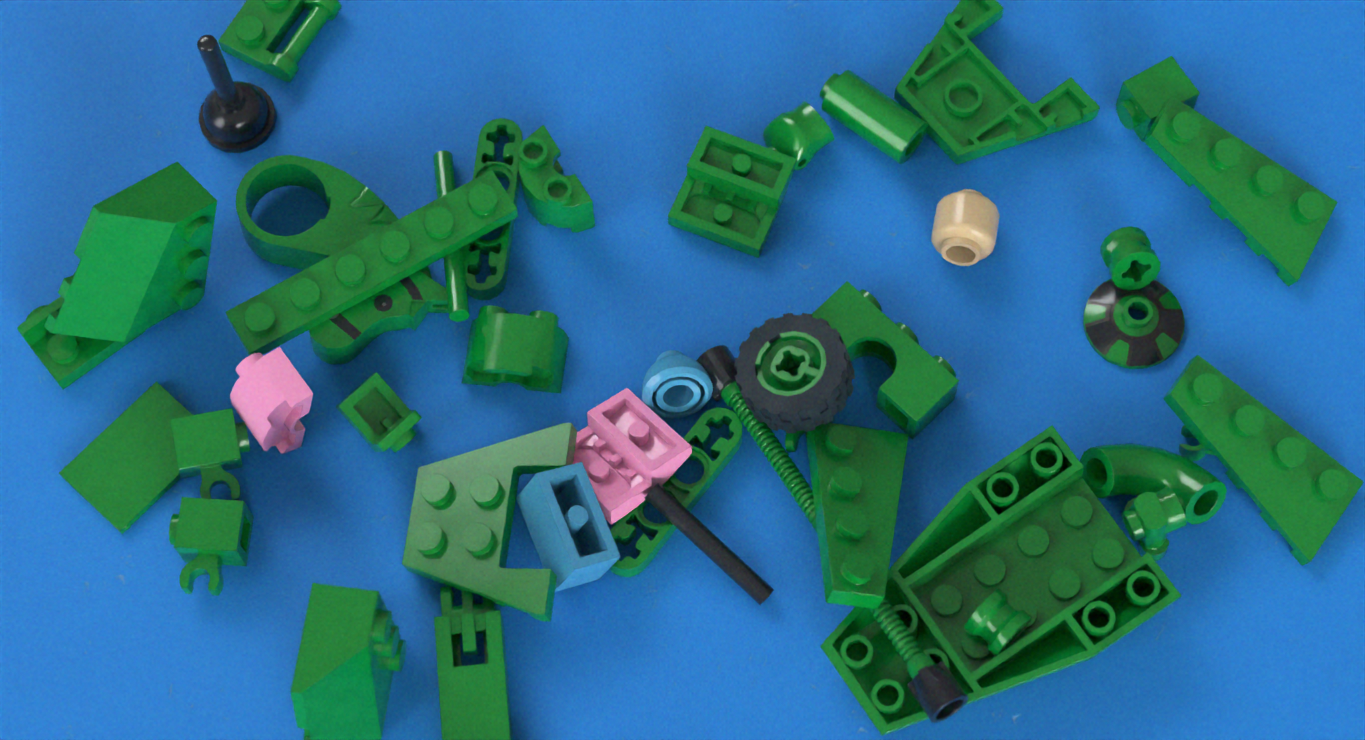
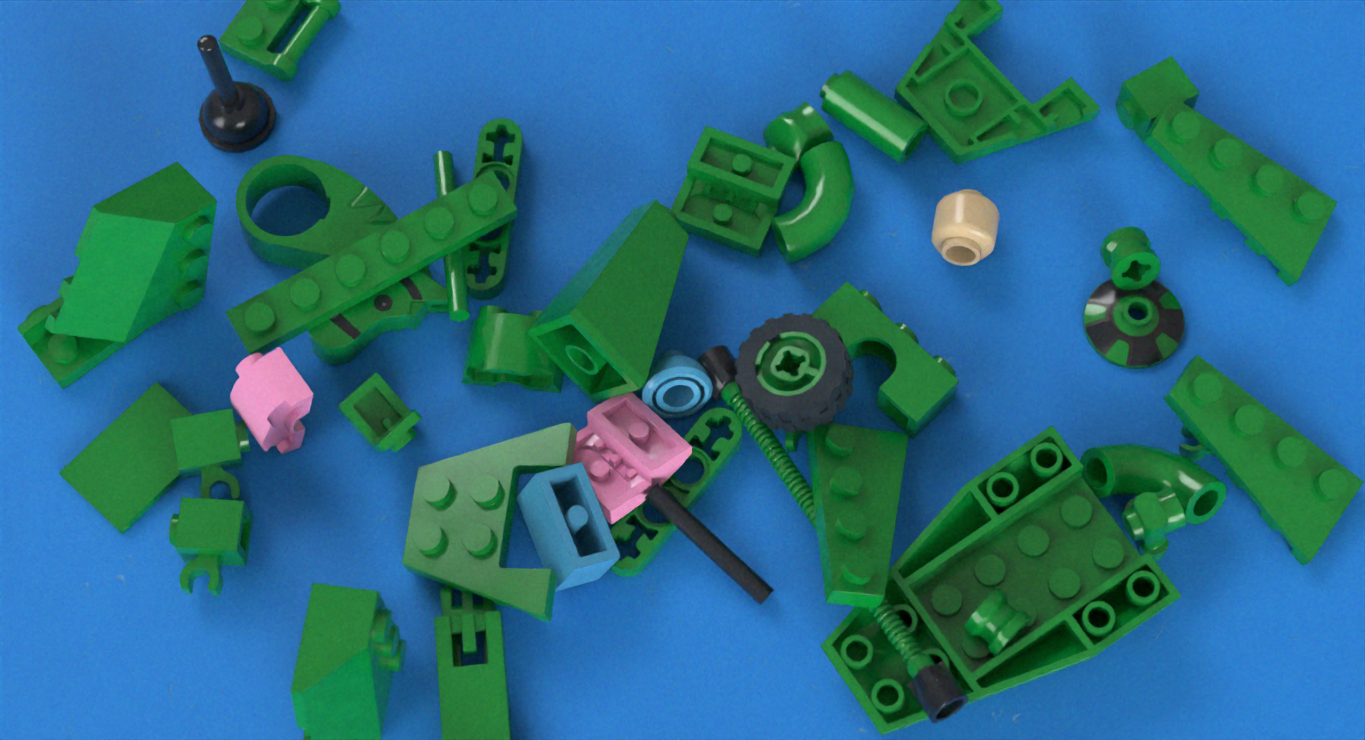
(547, 191): green cylinder -> none
(614, 307): none -> green slope
(824, 205): none -> green cylinder

